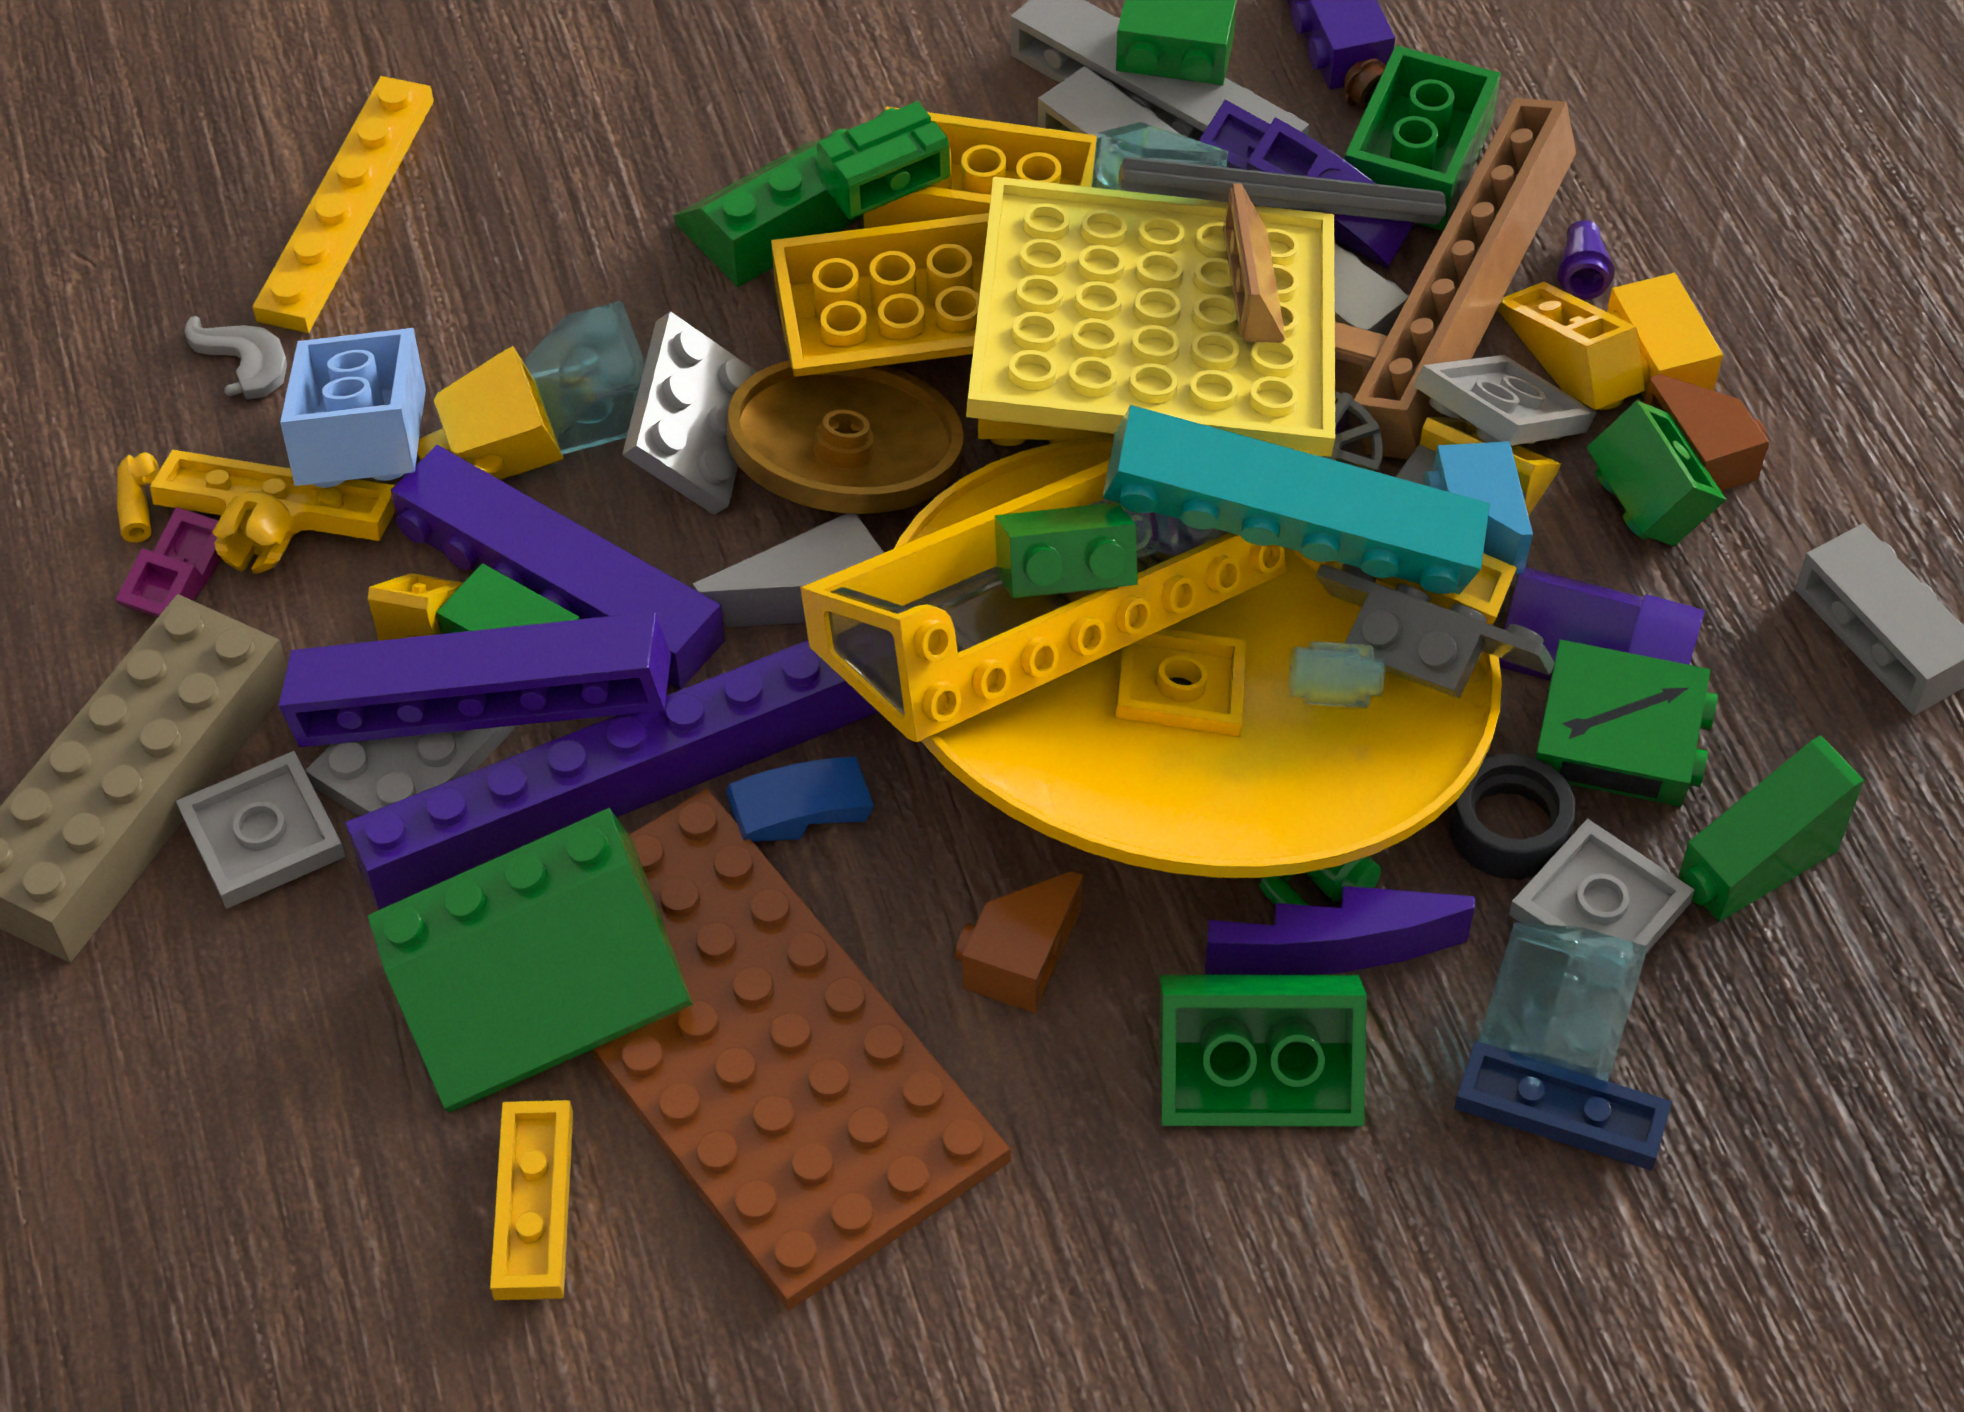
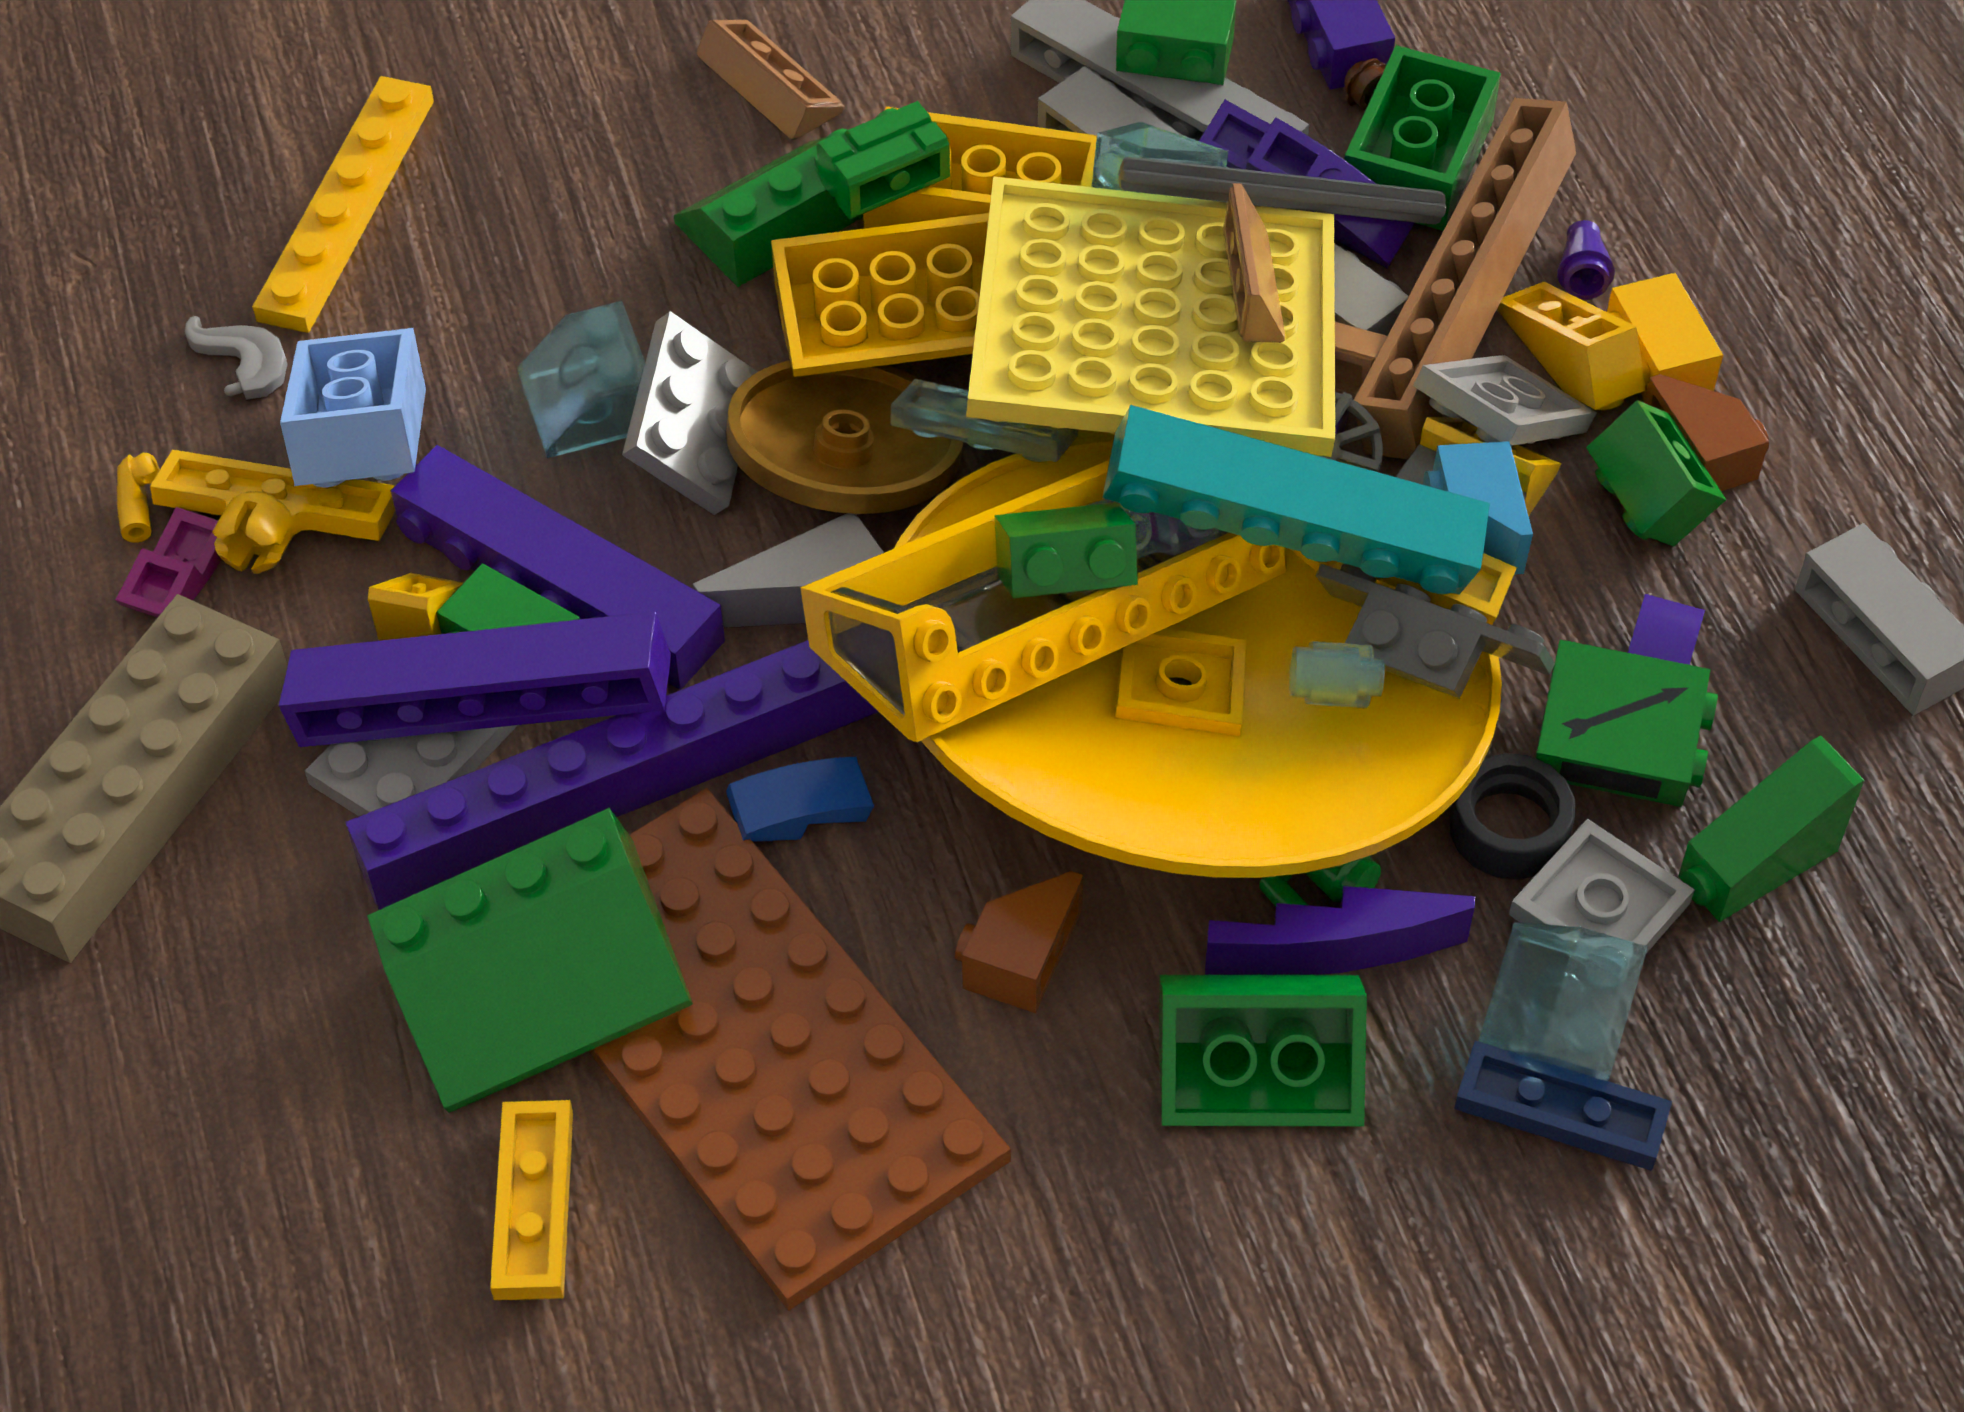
(260, 829): light grey plate -> none
(495, 419): yellow torso -> none
(767, 77): none -> medium nougat slope
(941, 411): none -> clear light blue plate
(1571, 612): dark purple slope -> none

